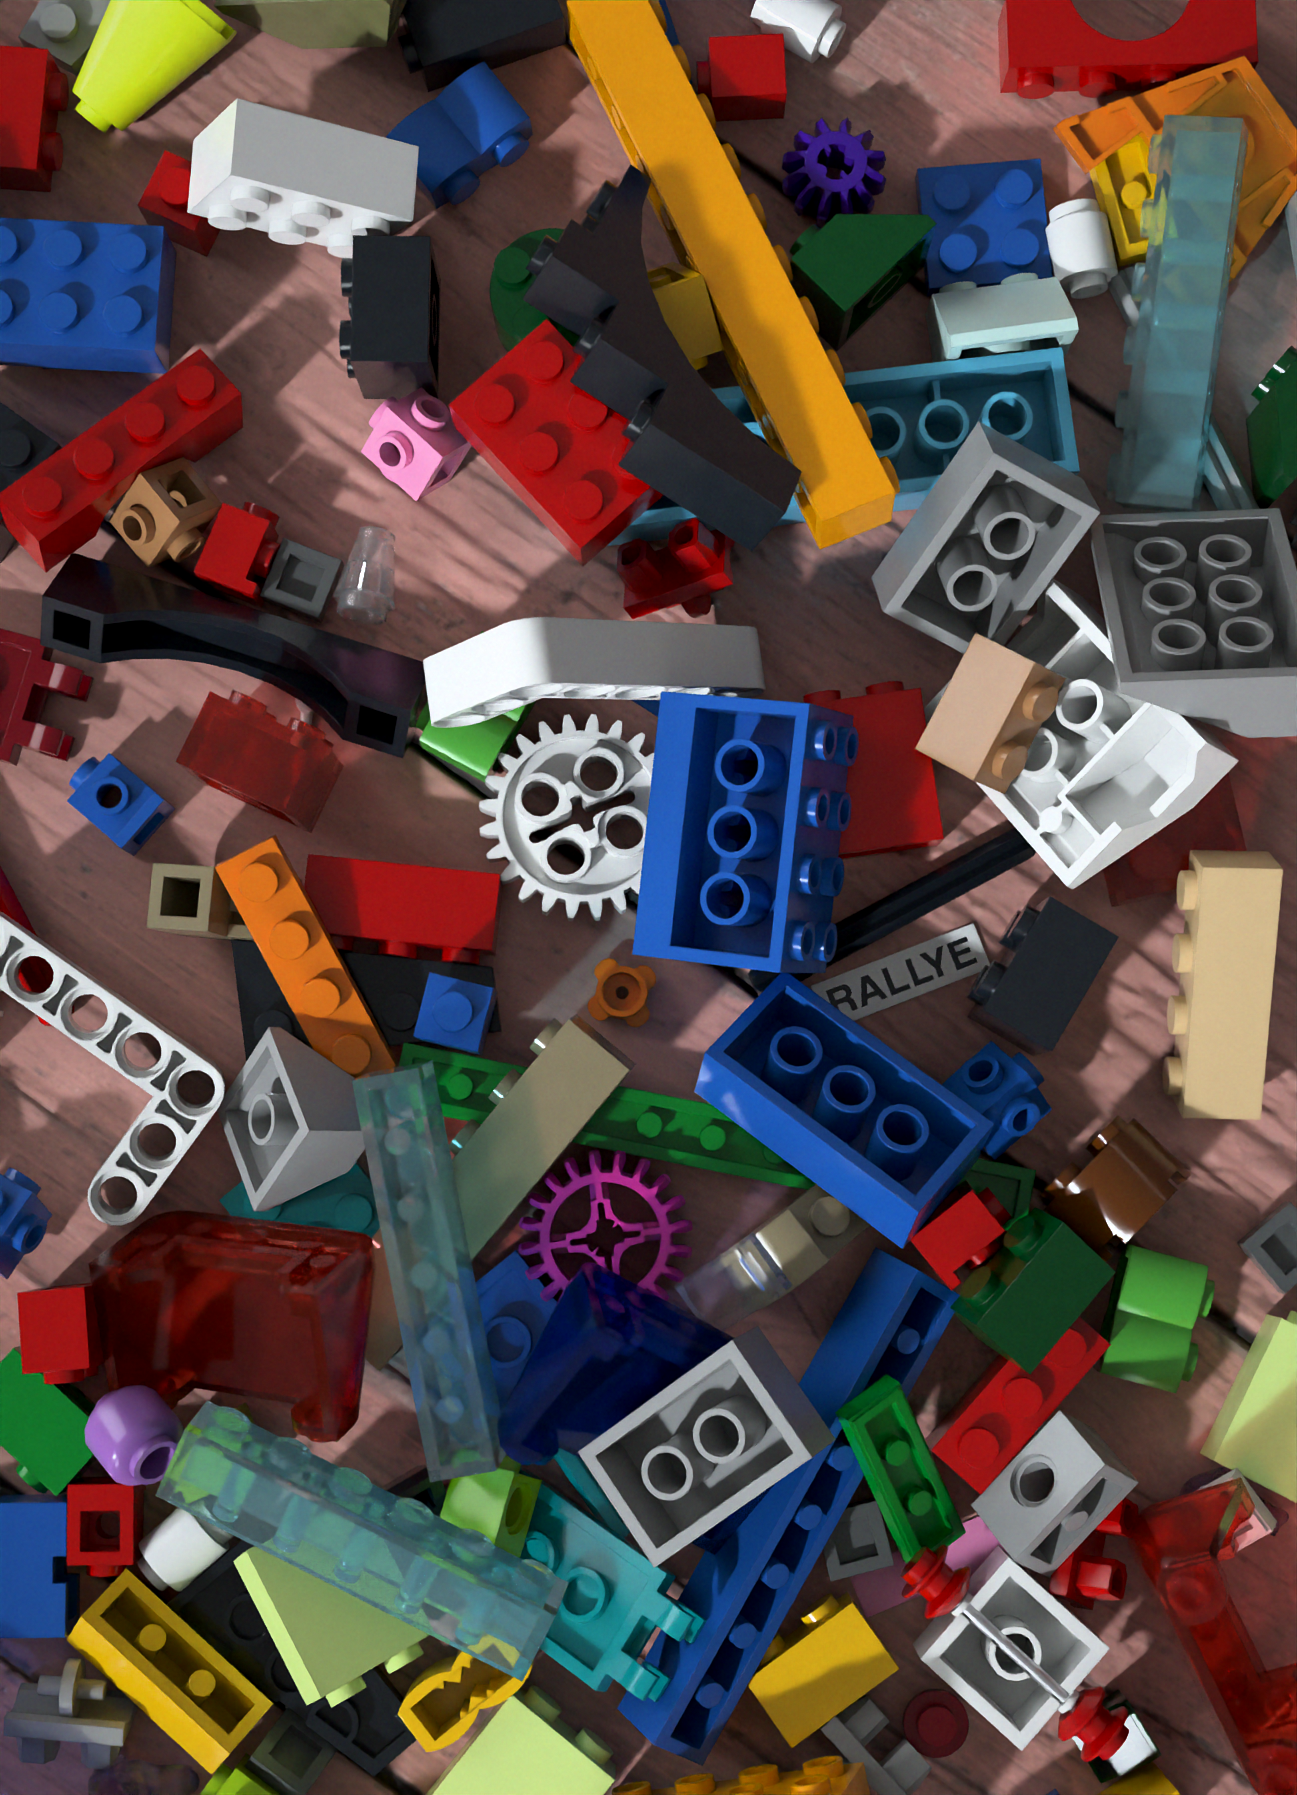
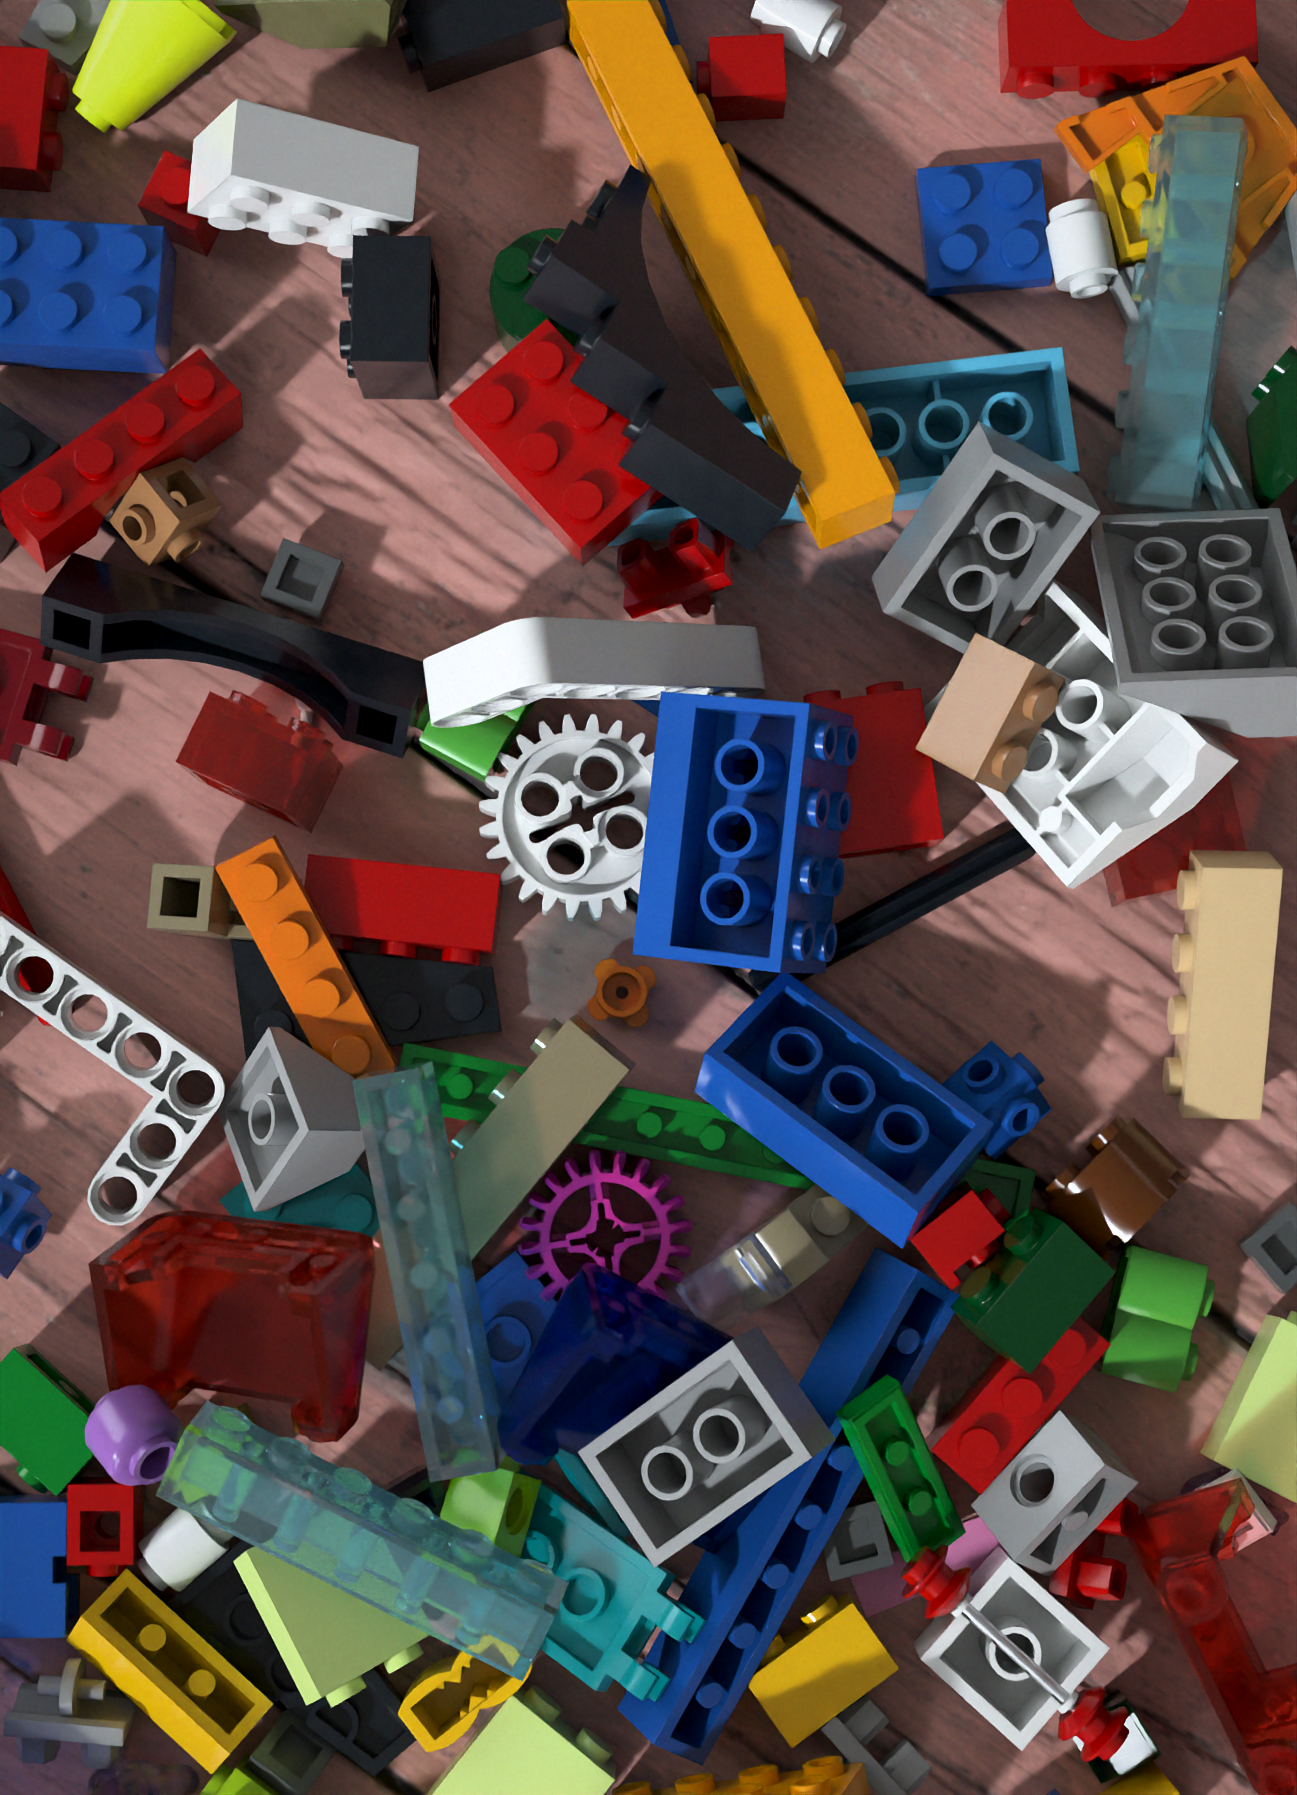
(60, 1333): red brick -> none
(136, 815): blue brick -> none
(239, 552): red brick -> none
(368, 579): clear cone -> none
(415, 443): bright pink brick -> none
(455, 1013): blue brick -> none
(464, 135): blue brick -> none
(687, 311): yellow brick -> none
(836, 149): dark purple gear -> none
(857, 267): dark green slope -> none
(905, 974): white sticker -> none
(935, 1723): dark red plate -> none
(1000, 318): light aqua slope -> none
(1041, 975): black brick -> none

